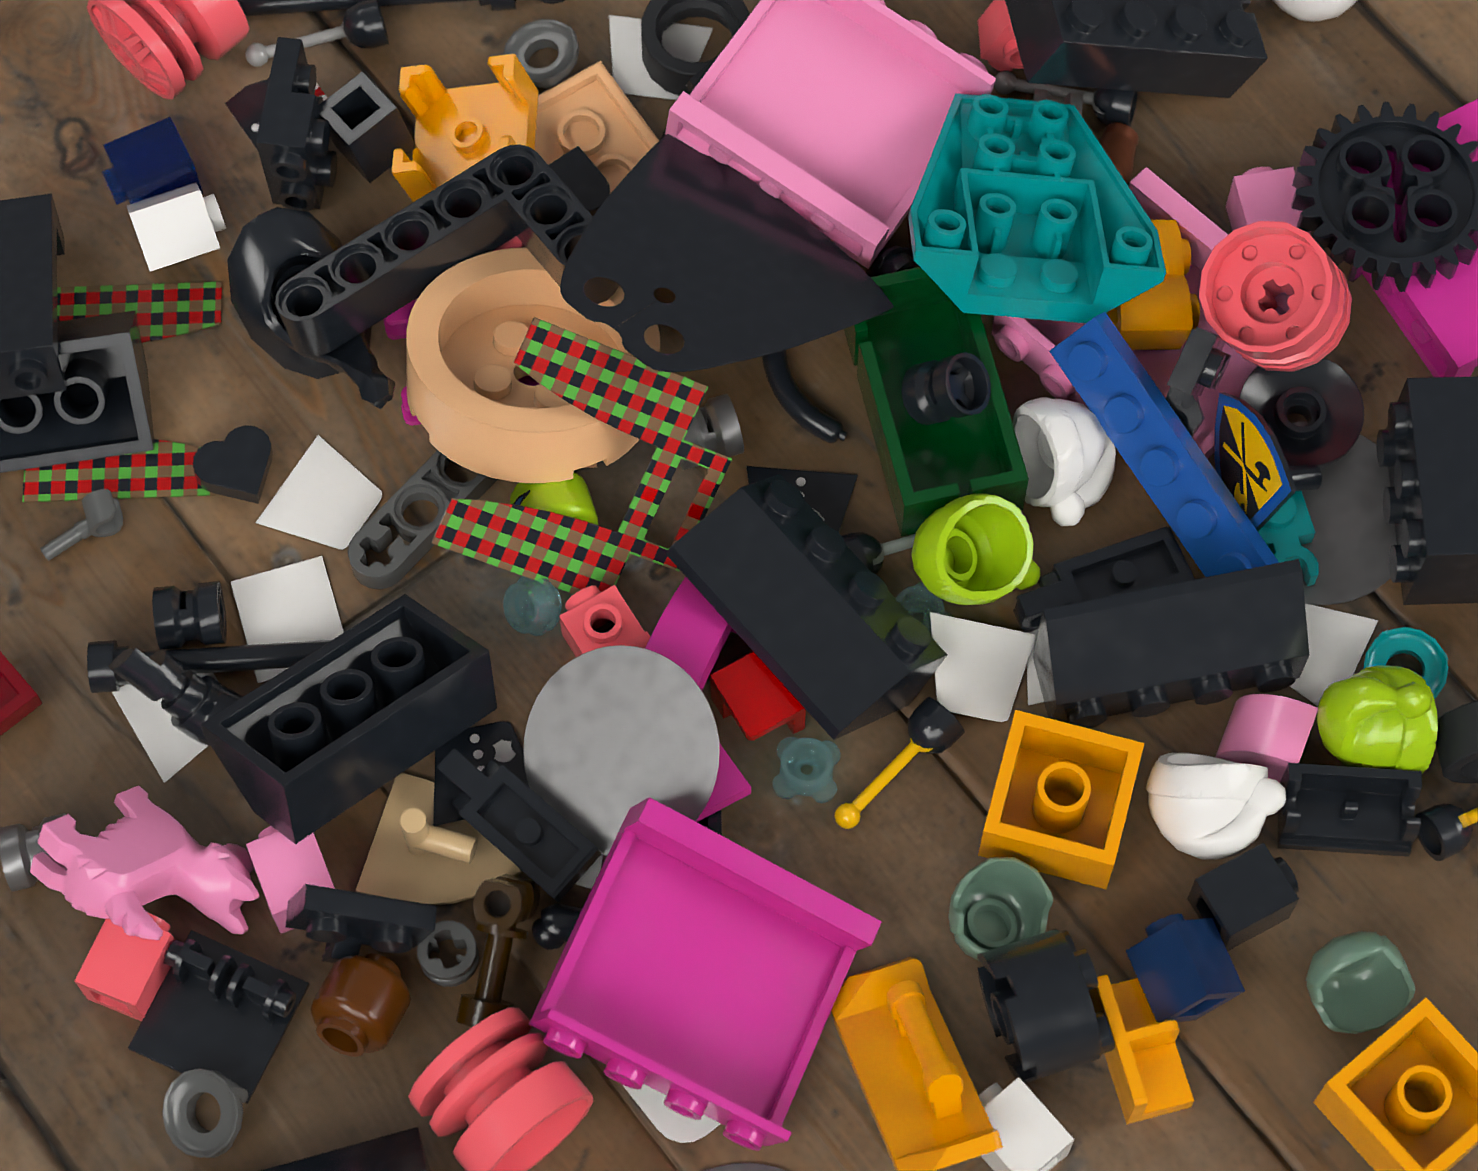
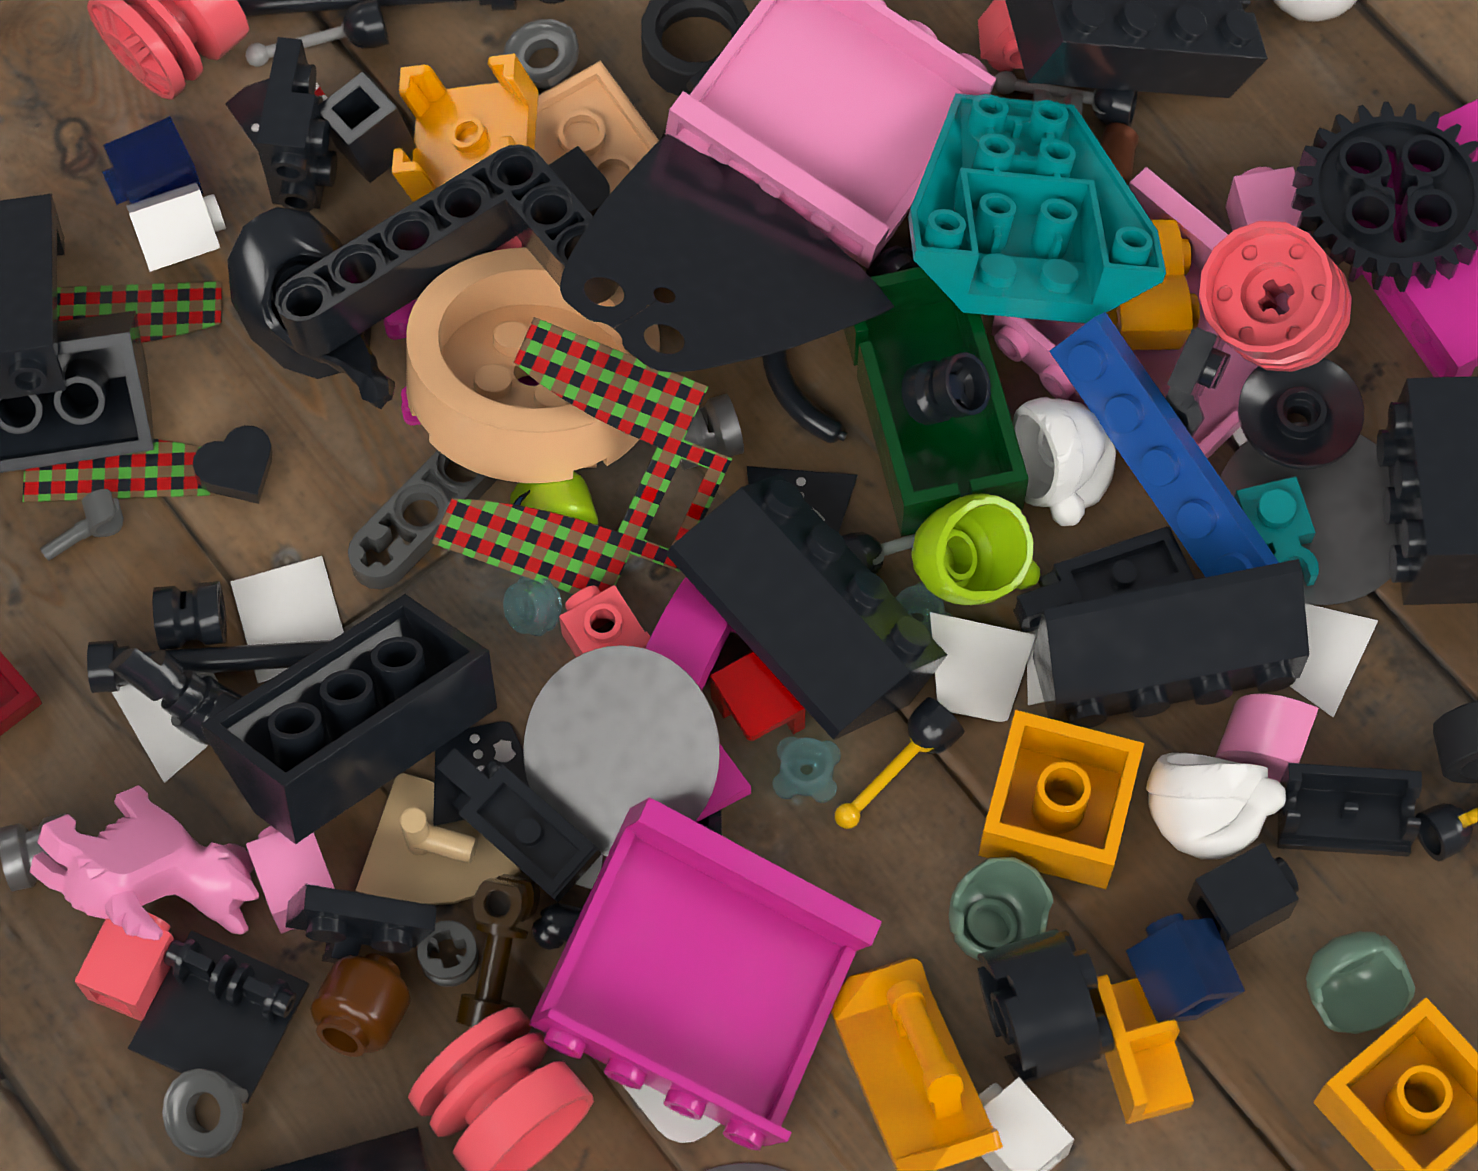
(322, 499): white sticker -> none
(629, 71): white sticker -> none
(1254, 463): shield -> none
(1380, 719): lime piece -> none
(1419, 645): teal piece -> none

